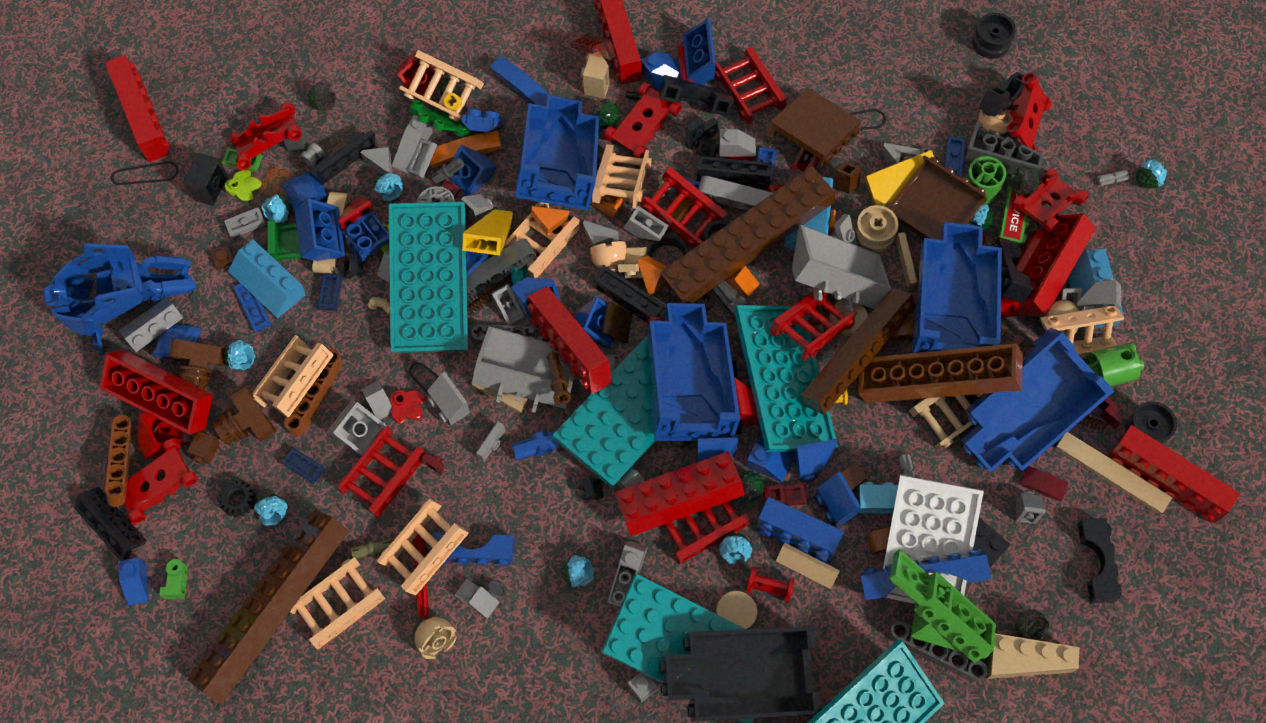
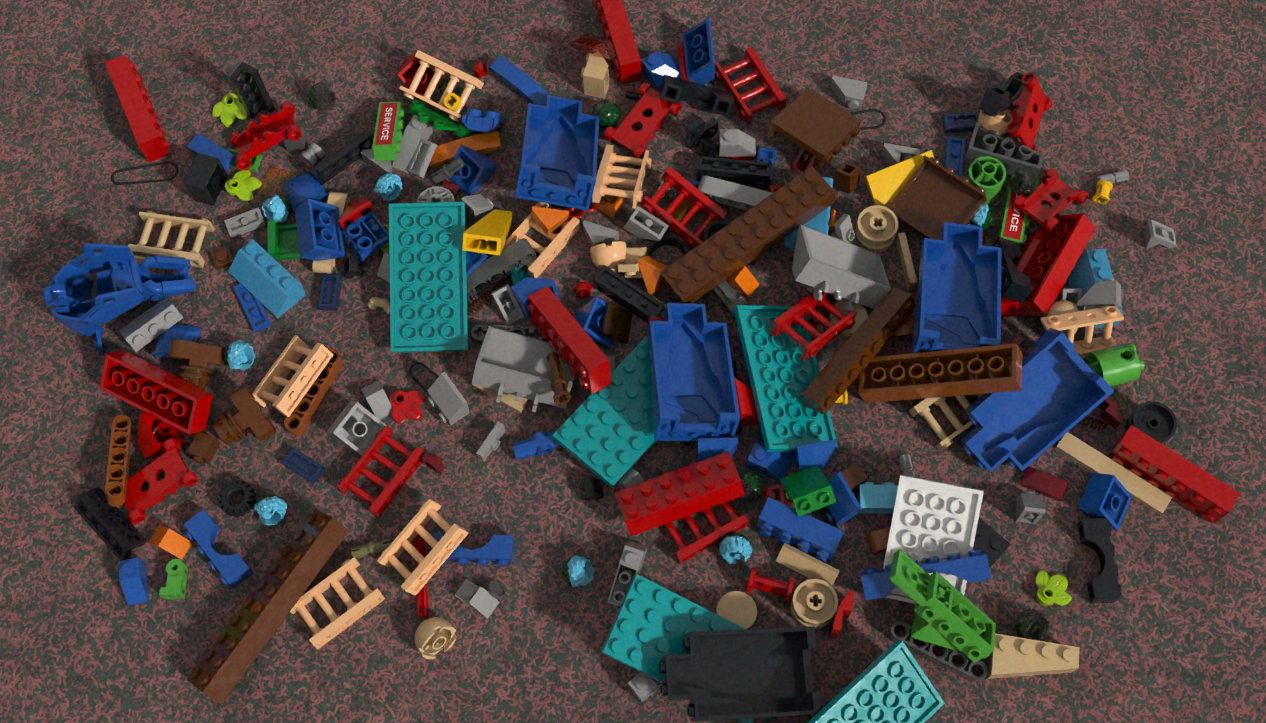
(142, 251): none -> tan fence
(170, 542): none -> orange slope
(202, 145): none -> blue tile
(204, 530): none -> blue arch
(229, 112): none -> lime plate
(254, 86): none -> black fence
(388, 131): none -> brick
(480, 69): none -> red plate
(573, 212): none -> red plate
(583, 287): none -> red plate
(808, 490): none -> green panel
(812, 592): none -> tan wheel
(843, 612): none -> red slope
(849, 91): none -> light grey slope
(959, 121): none -> dark blue plate
(993, 35): black wheel -> none
(1054, 587): none -> lime plate
(1102, 192): none -> yellow bush
(1105, 499): none -> blue slope
(1151, 174): piece -> none
(1157, 233): none -> light grey slope

